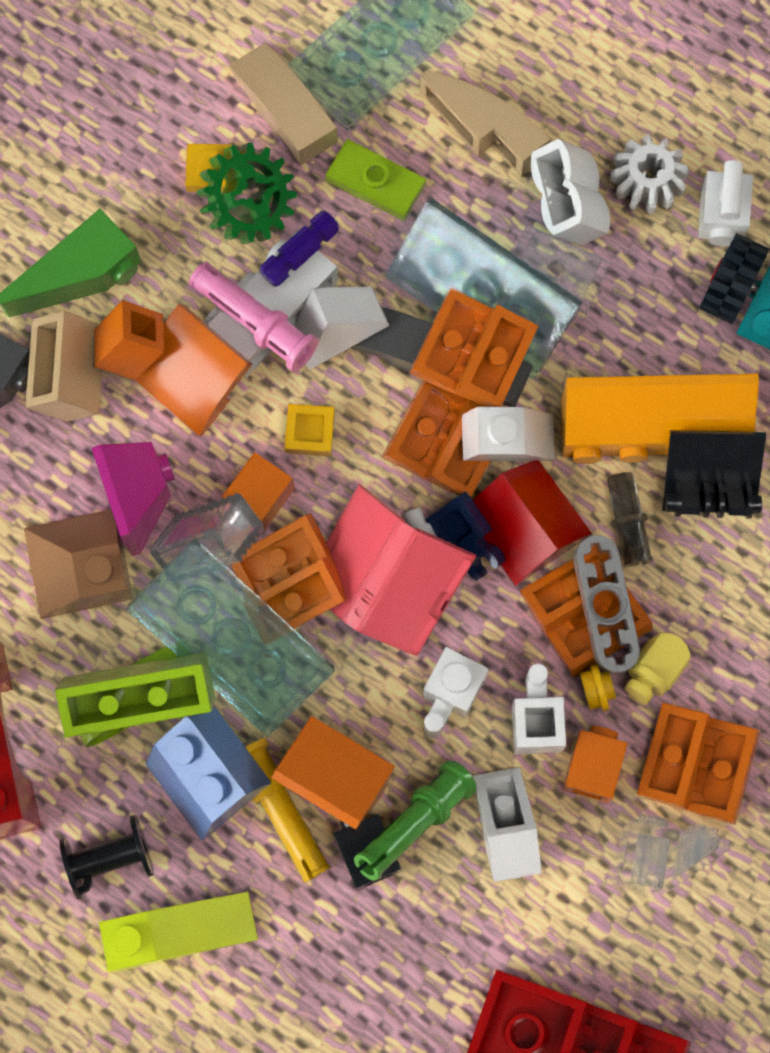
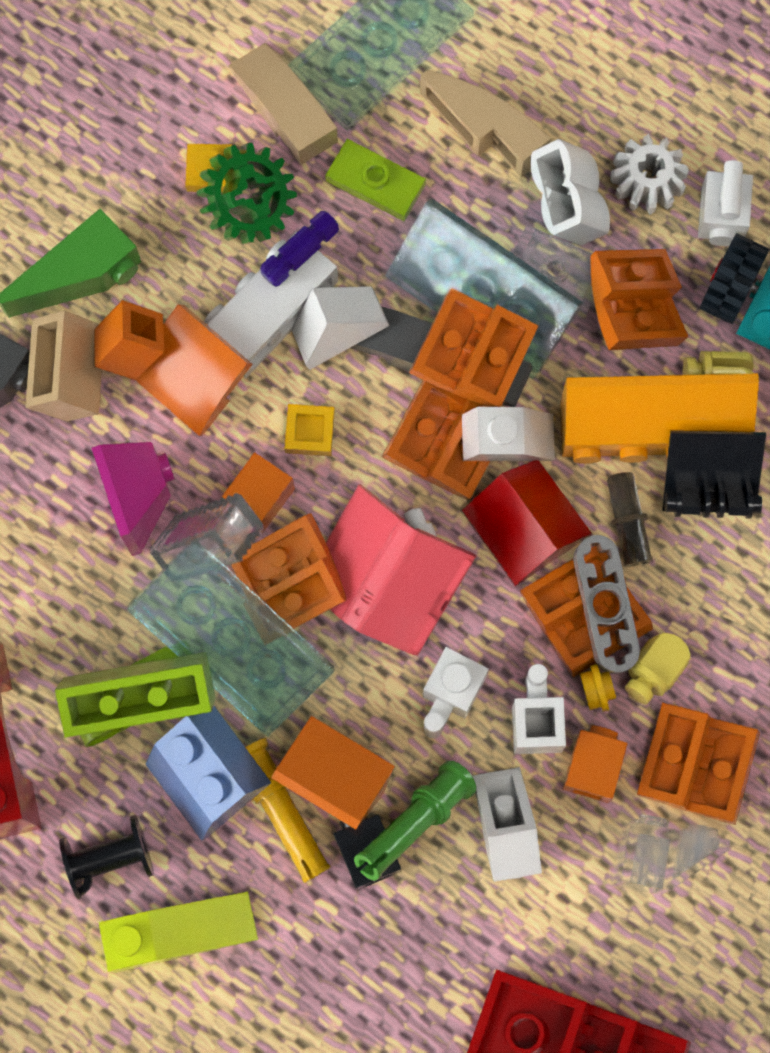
(78, 564): medium nougat slope -> none
(269, 327): bright pink pin -> none
(465, 526): dark blue plate -> none
(635, 298): none -> orange slope
(718, 363): none -> light yellow arm

